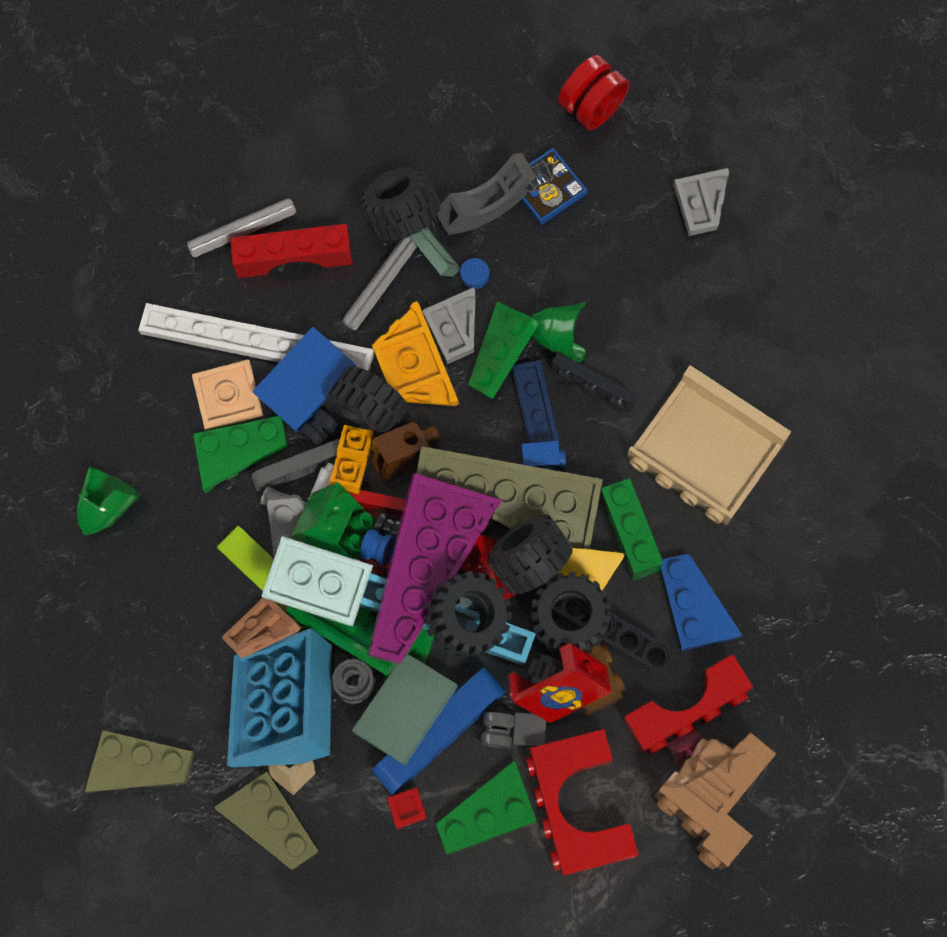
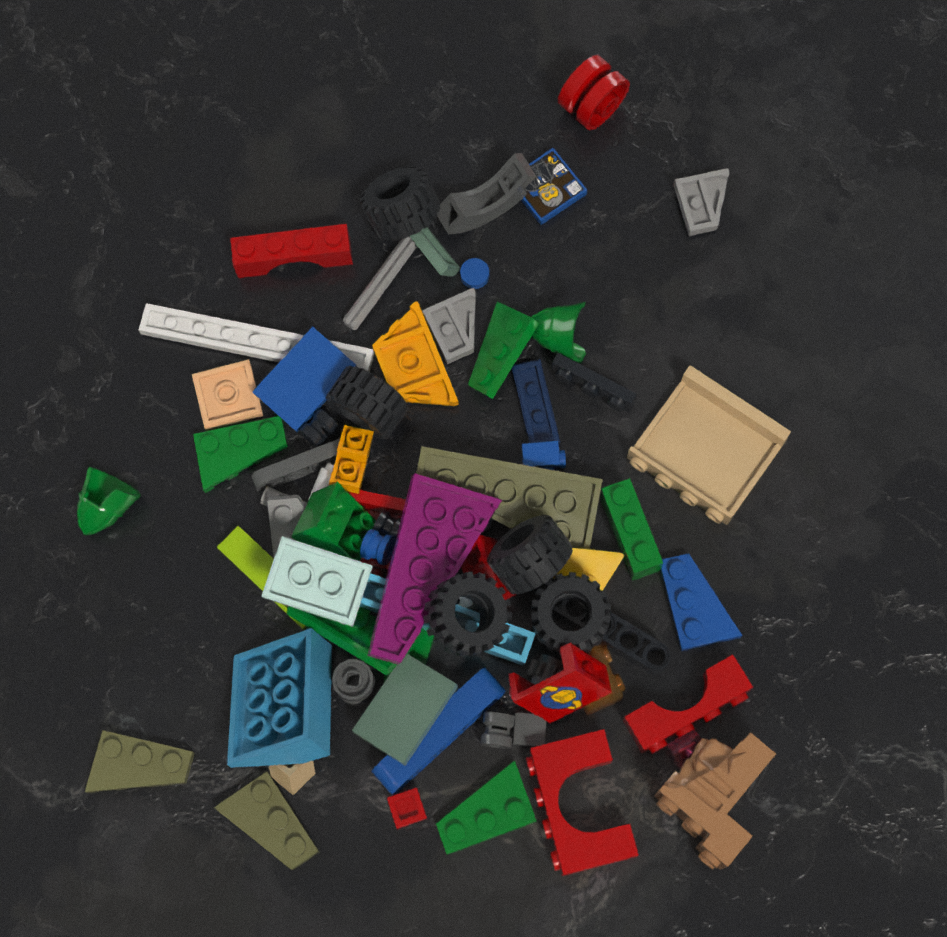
(241, 227): light grey axle -> none
(260, 628): nougat wing -> none
(400, 449): reddish brown torso -> none

